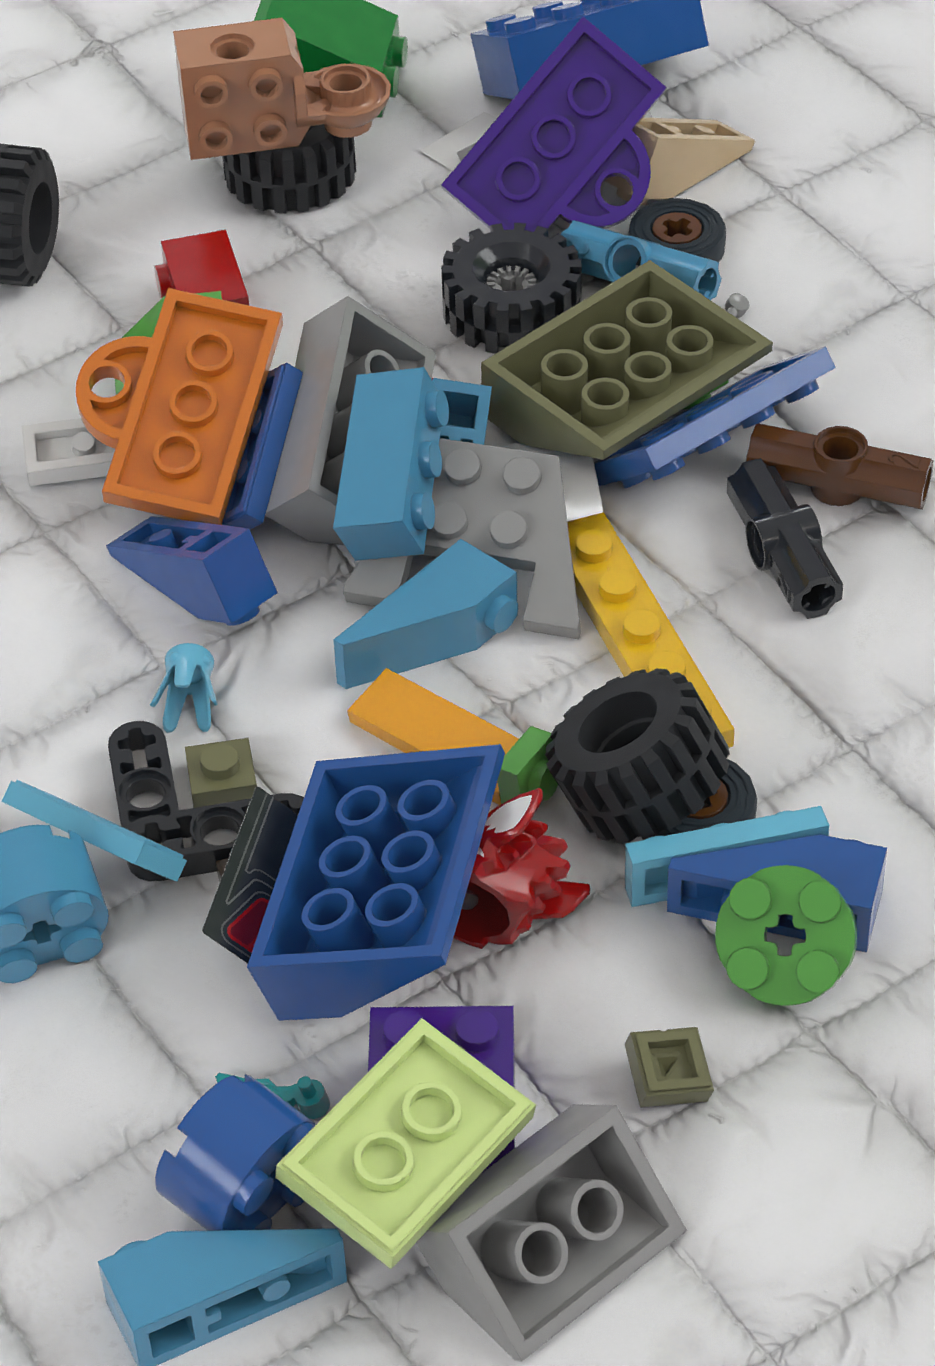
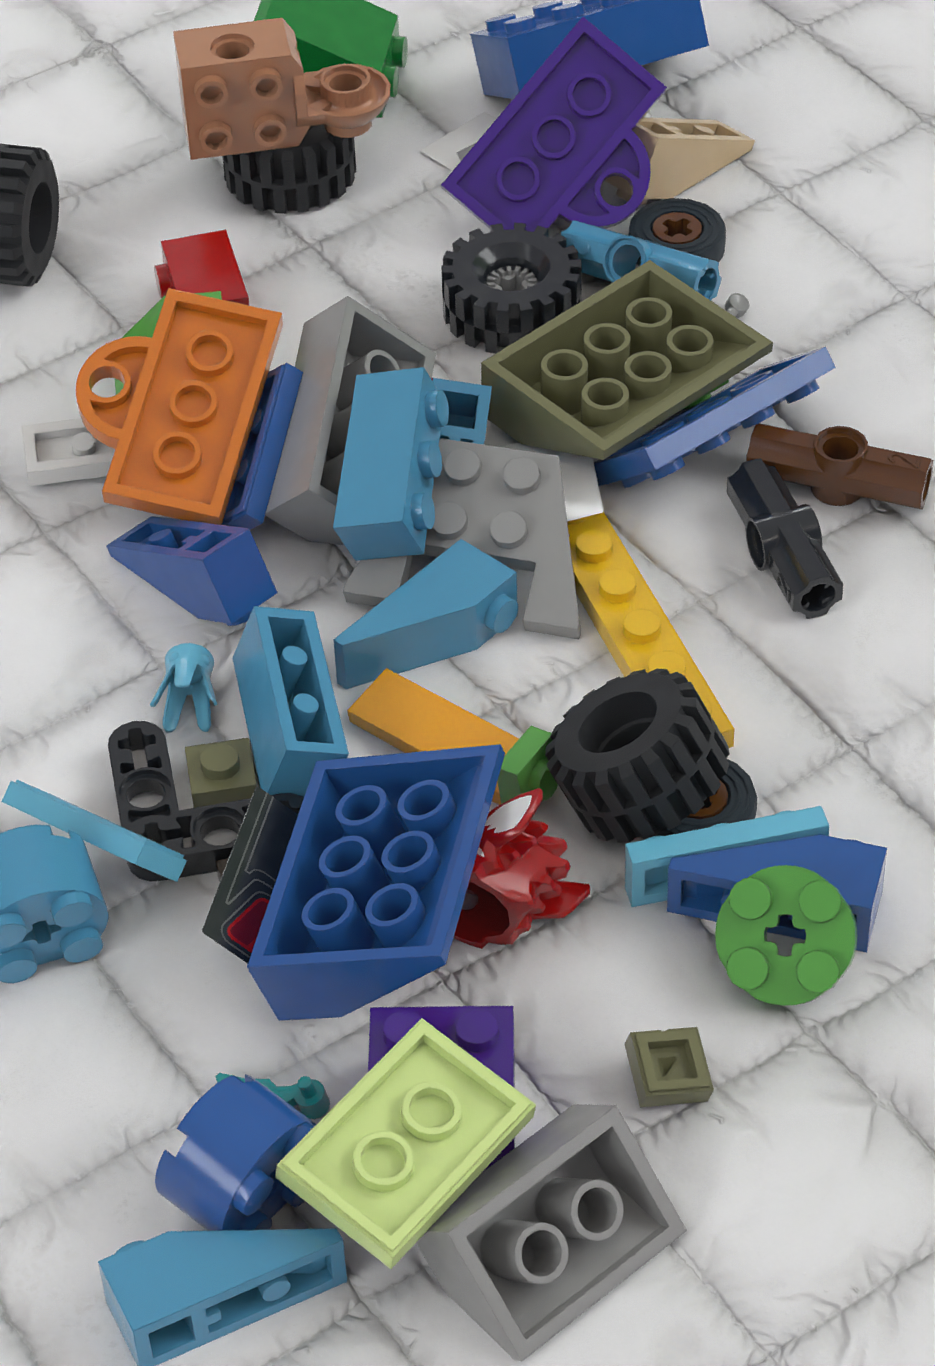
(287, 698): none -> dark azure brick

